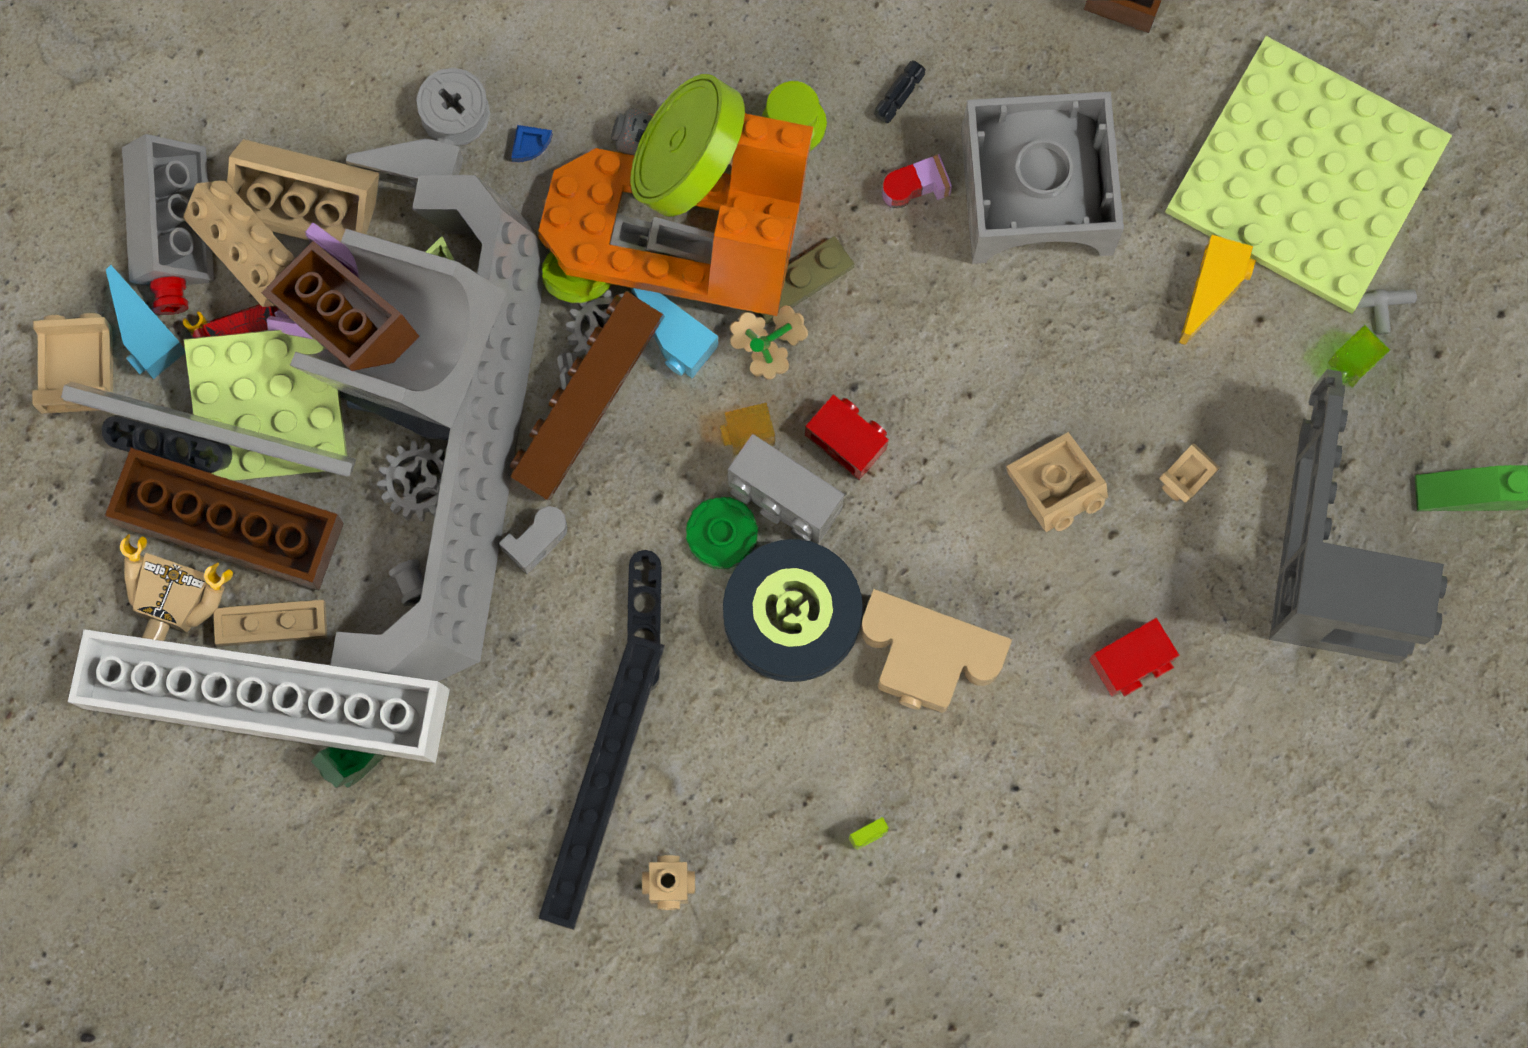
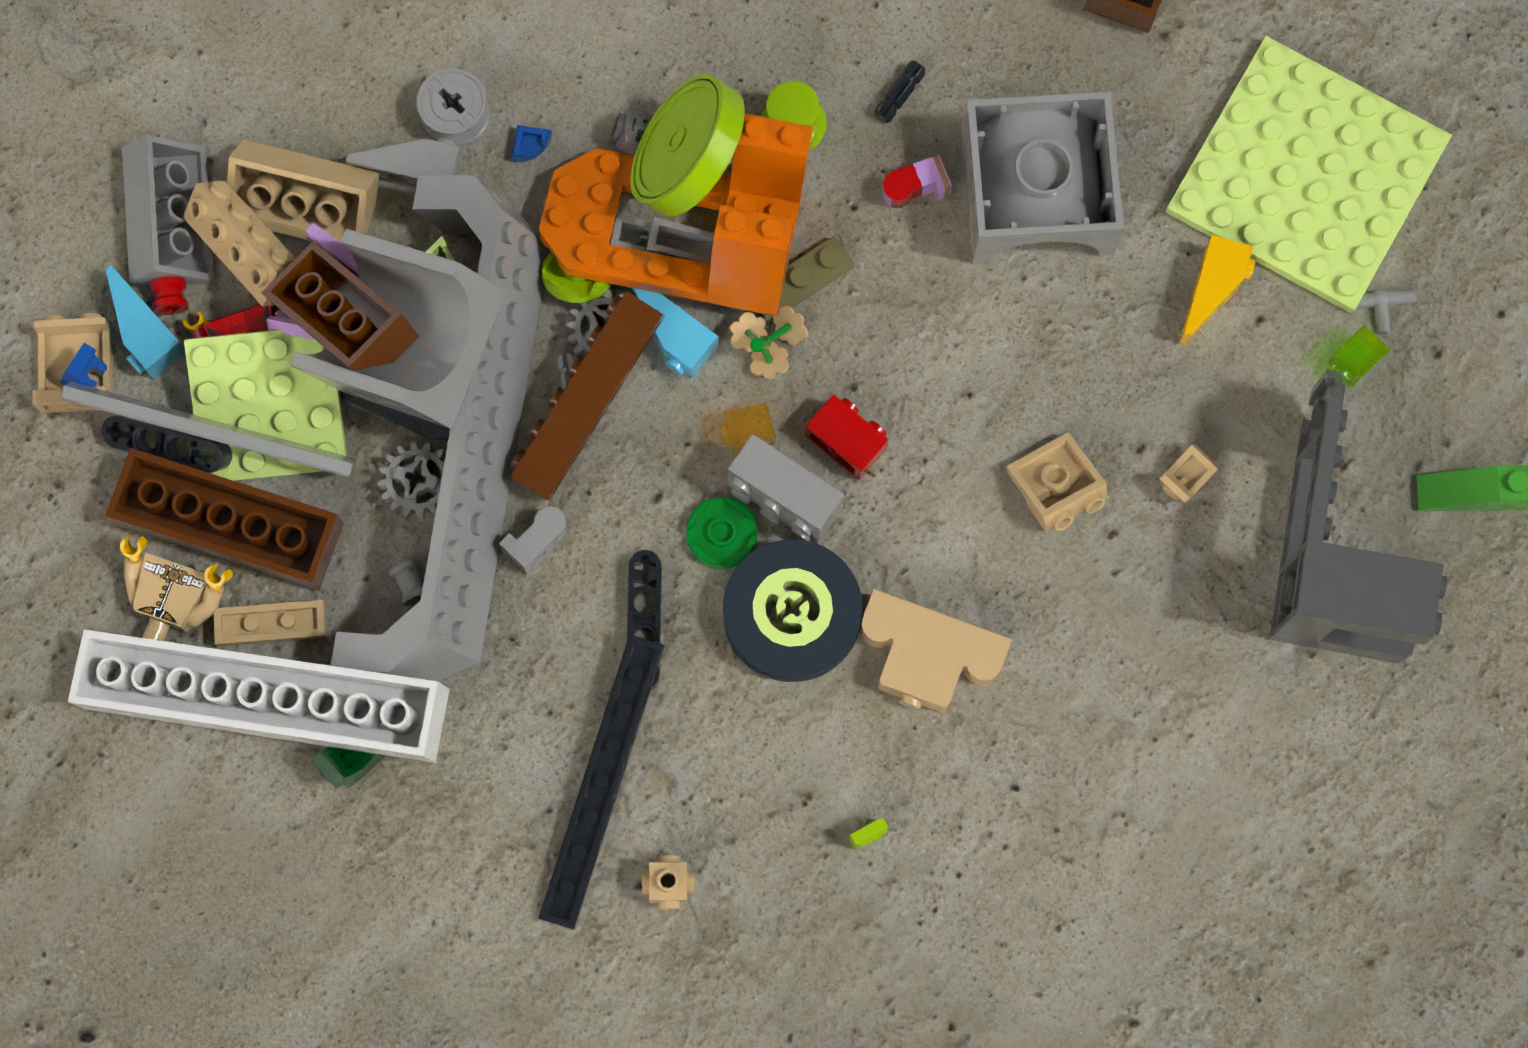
(82, 363): none -> blue tile
(1134, 658): red brick -> none

